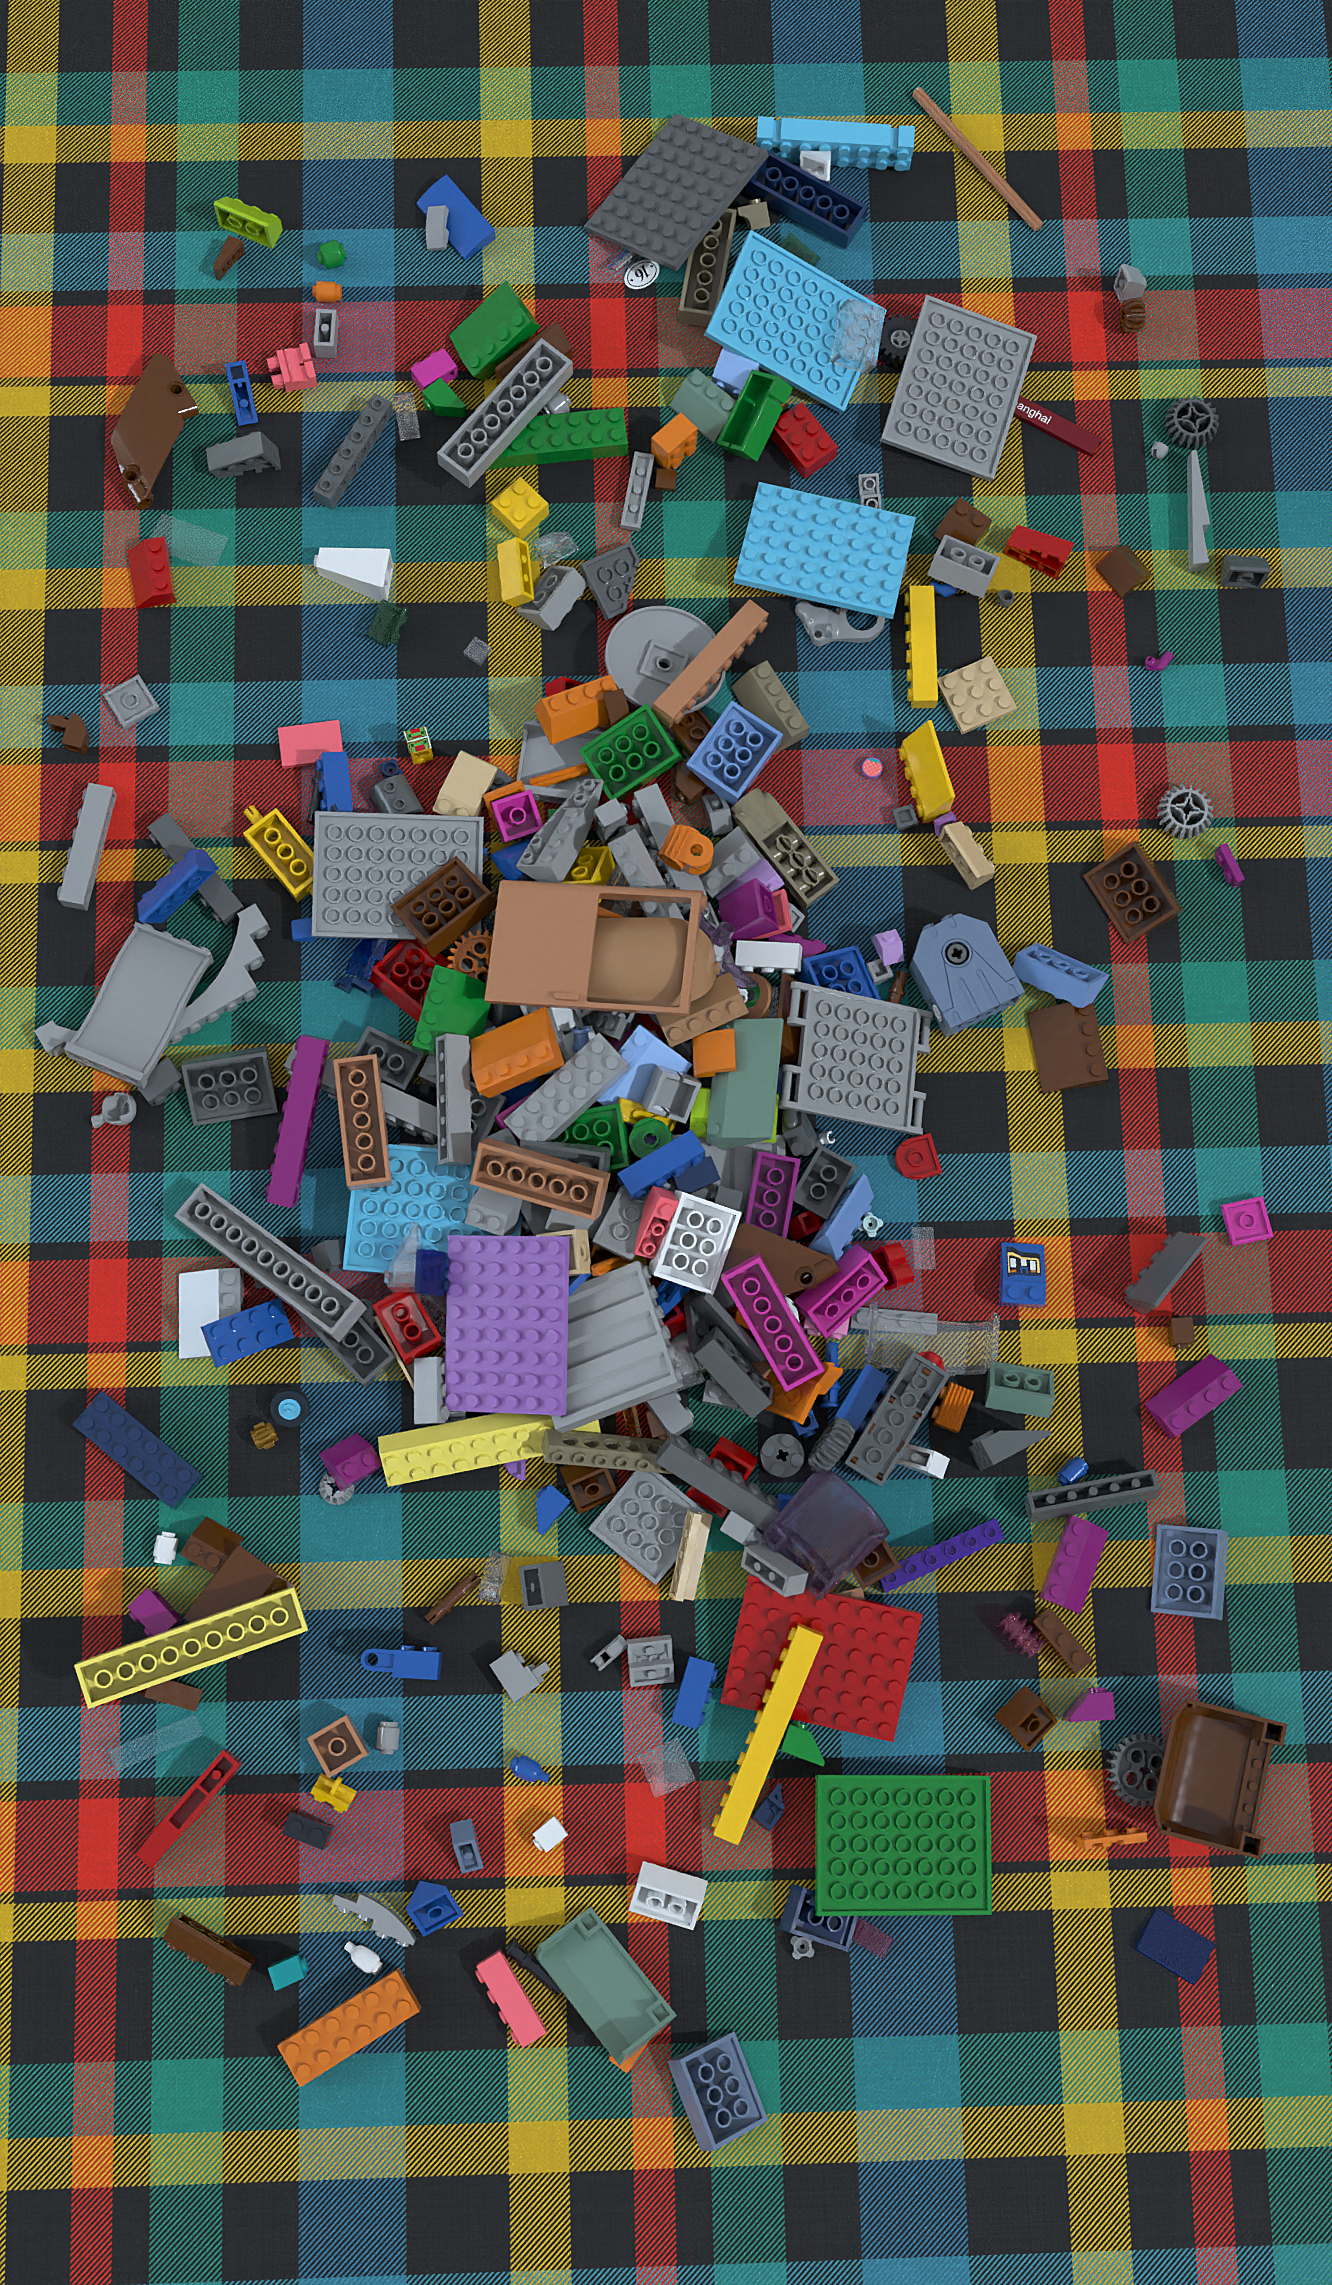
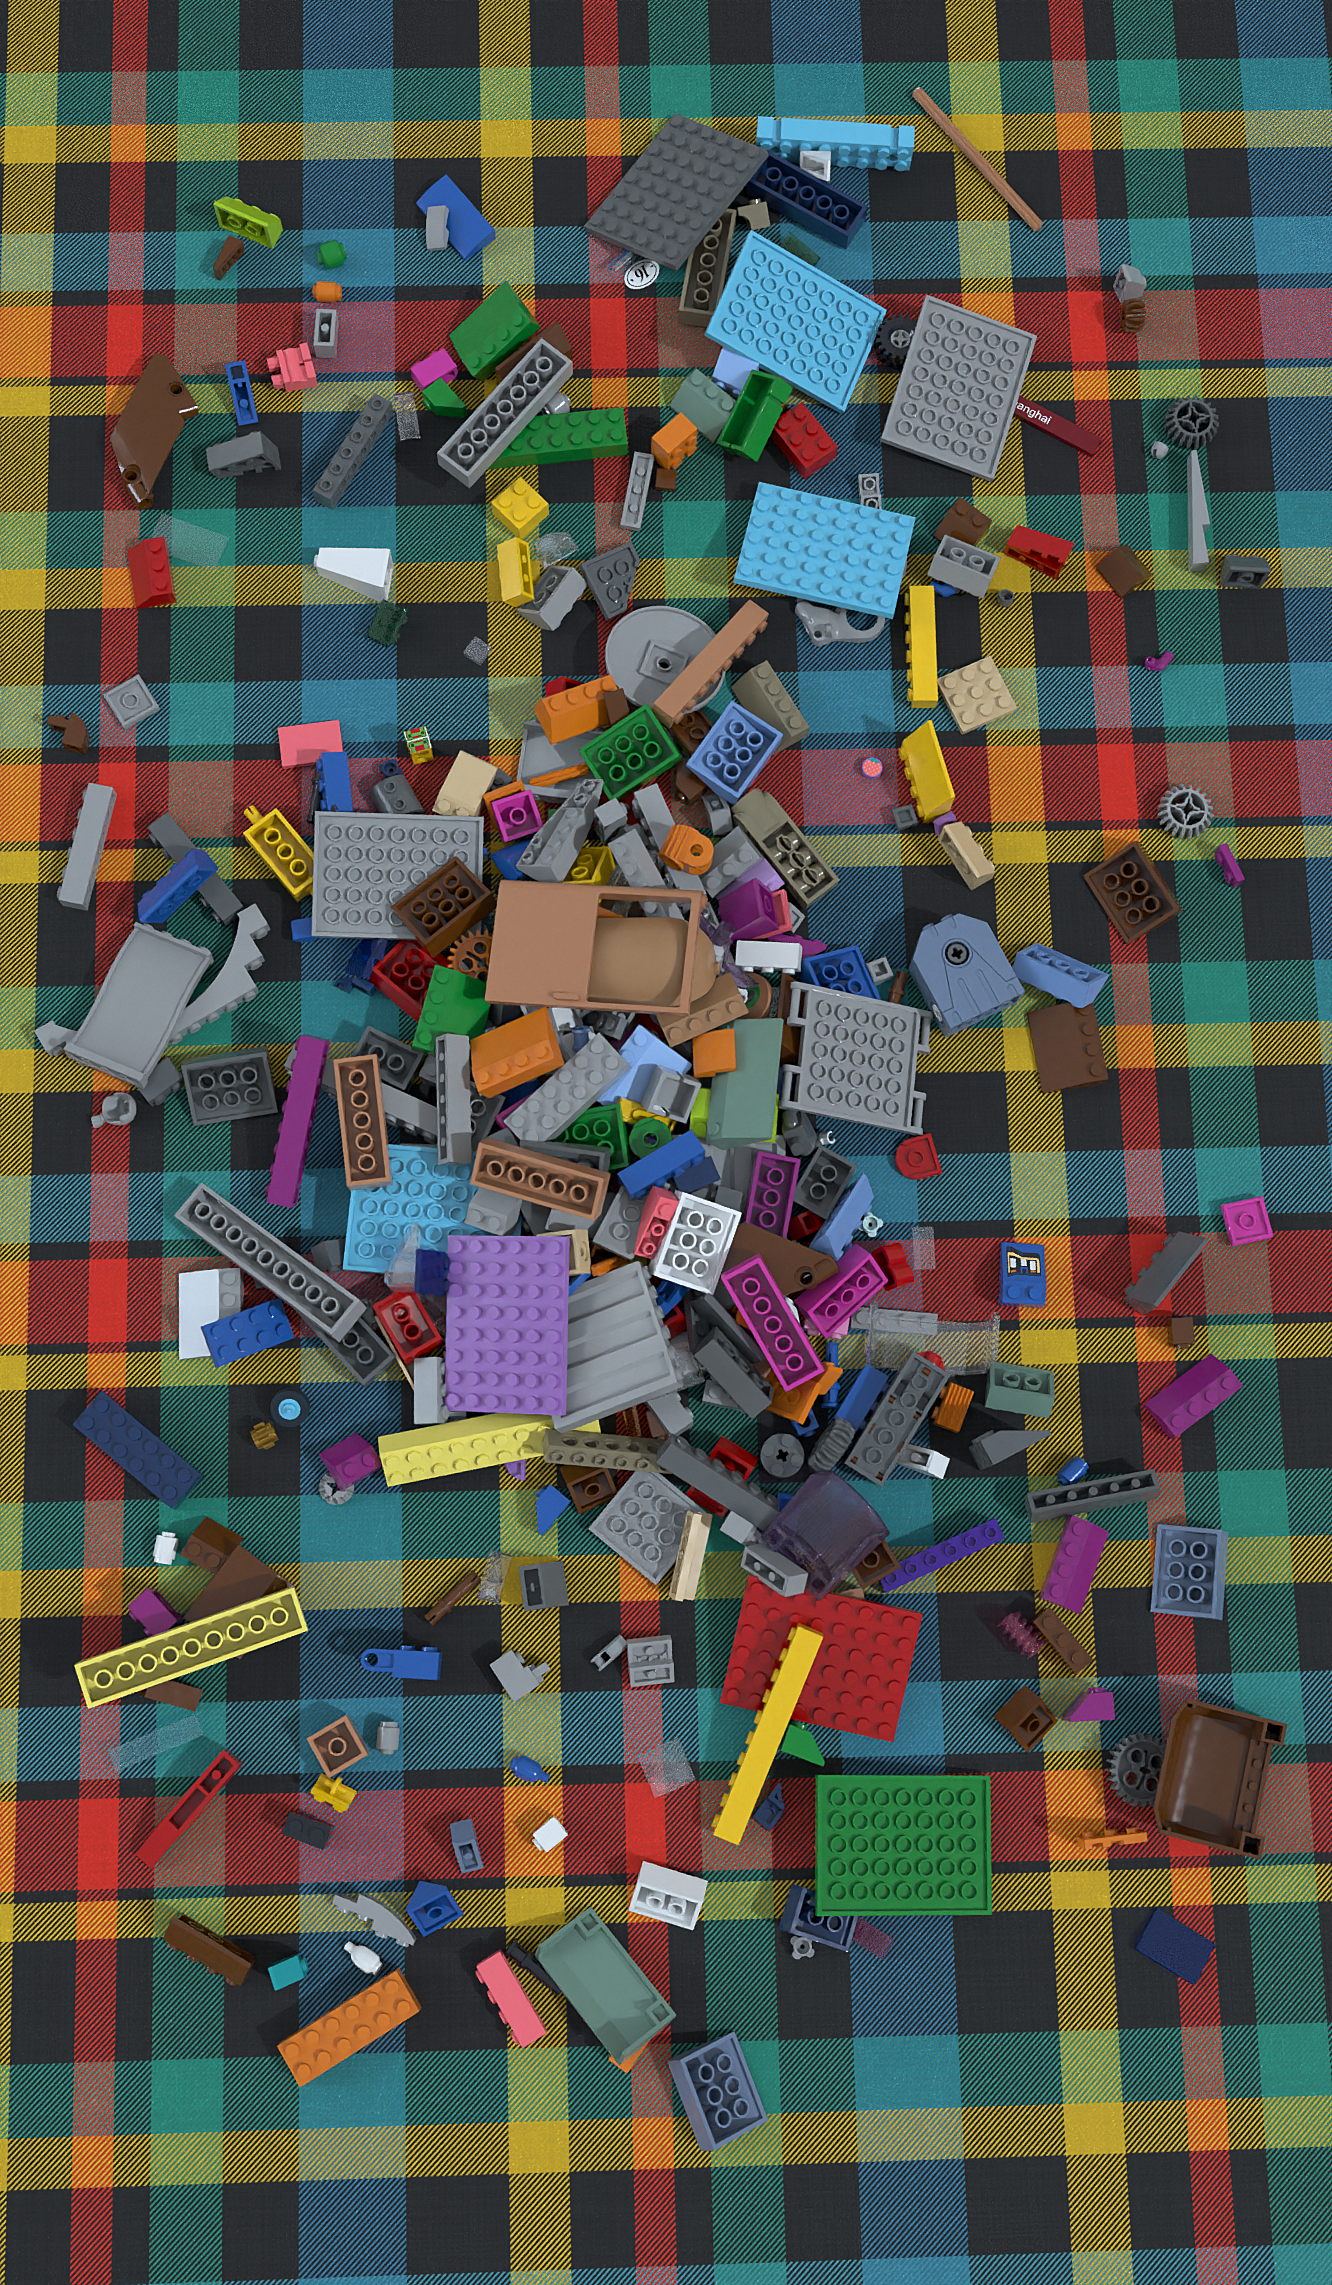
(694, 1693): blue brick -> none
(858, 336): clear brick -> none
(888, 947): lavender slope -> none

